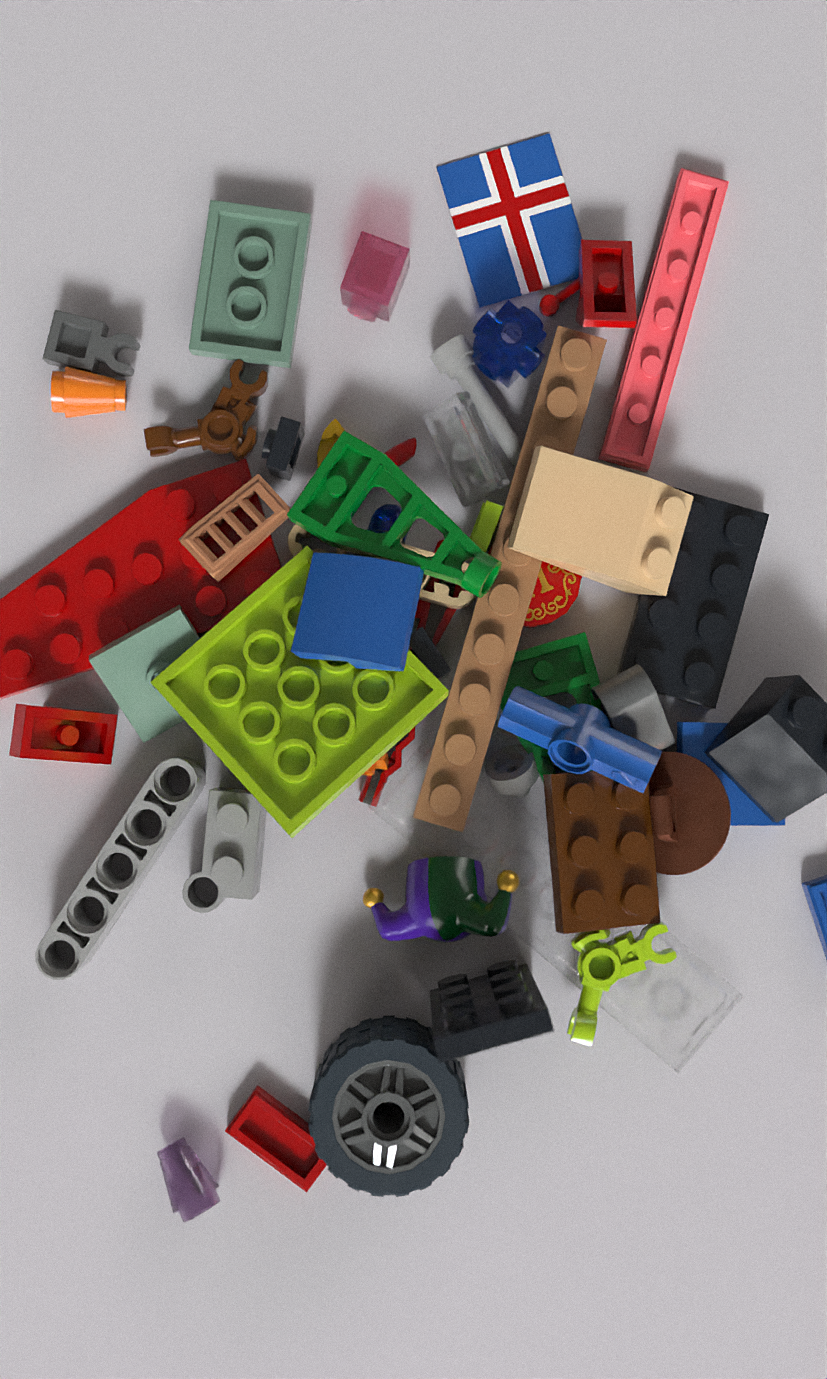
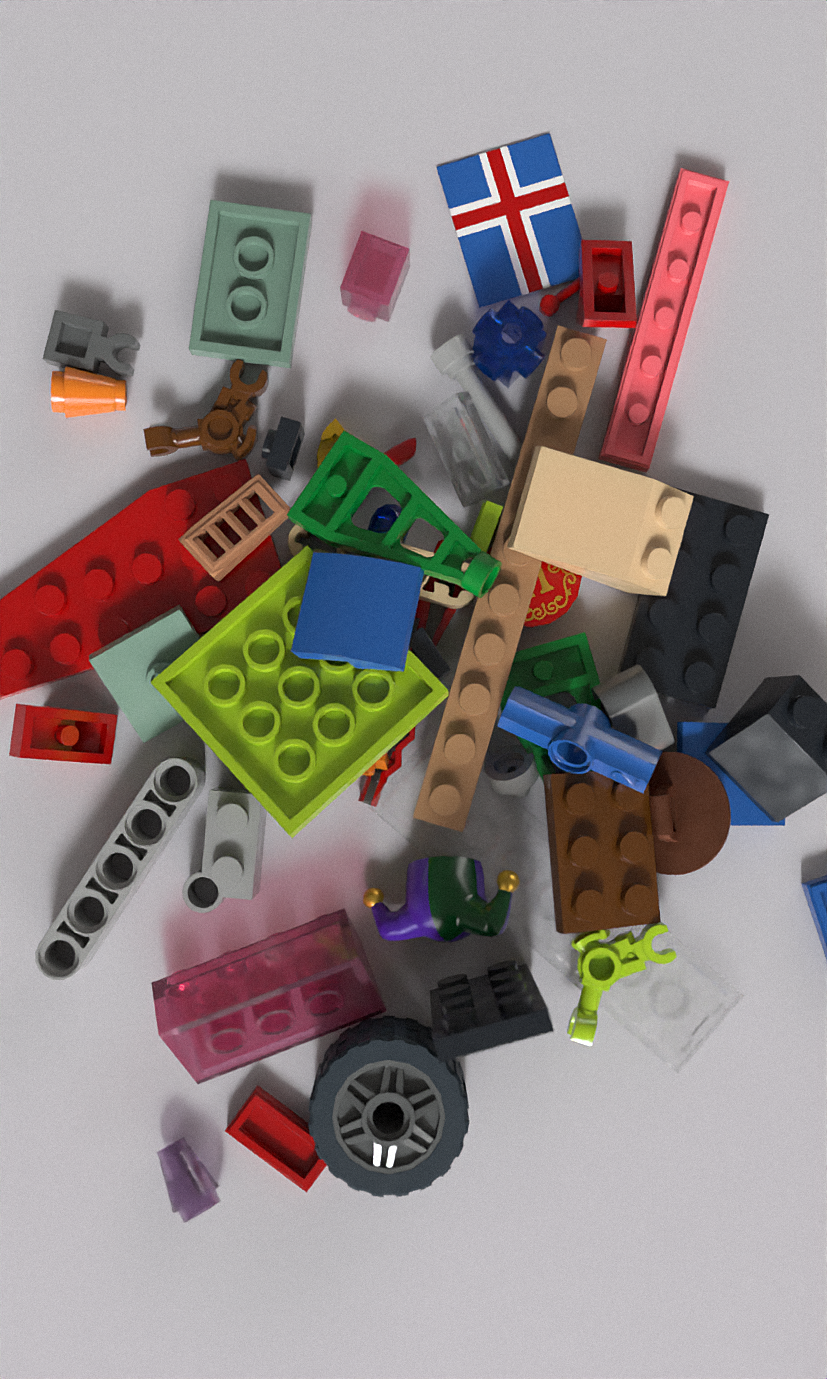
(267, 997): none -> clear pink slope

